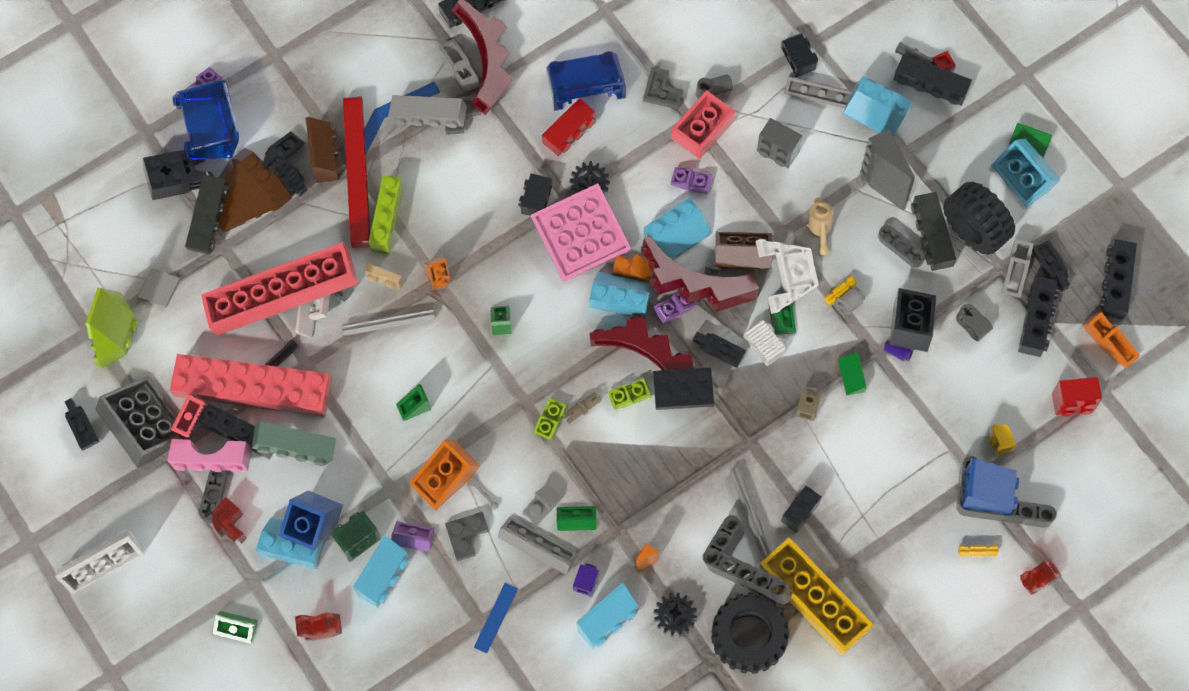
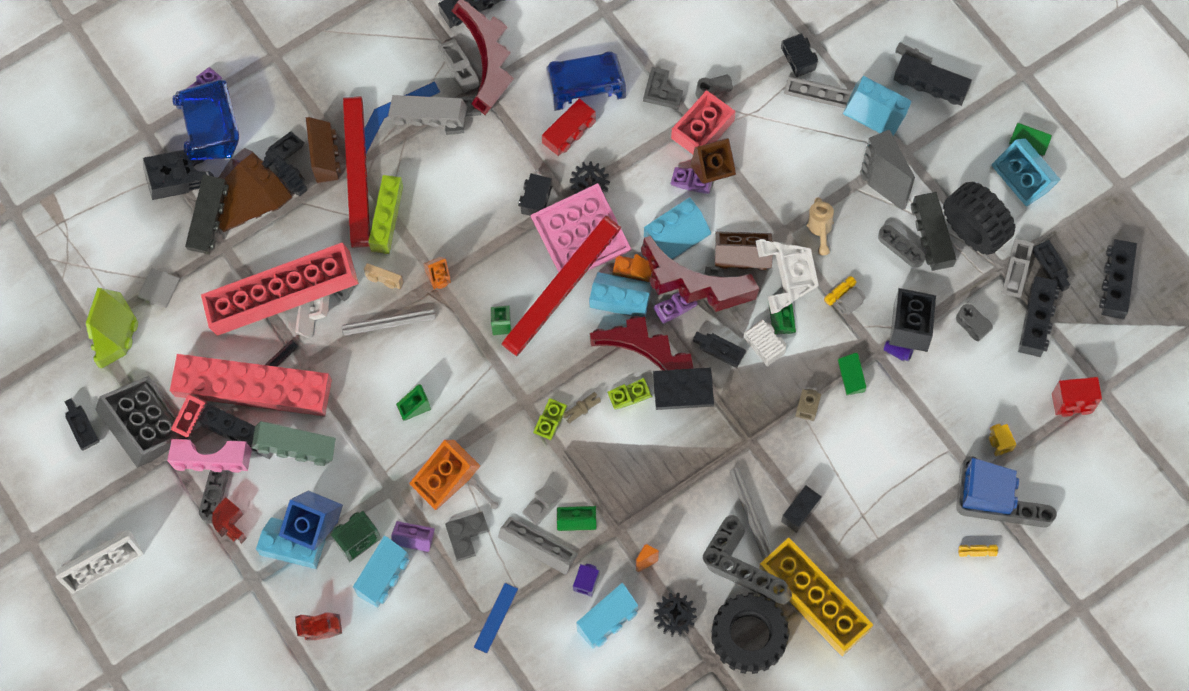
(235, 626): green slope -> none
(561, 286): none -> red beam
(713, 161): none -> reddish brown slope
(779, 143): dark grey brick -> none
(944, 61): red tile -> none
(1040, 576): clear red brick -> none
(1111, 339): orange slope -> none

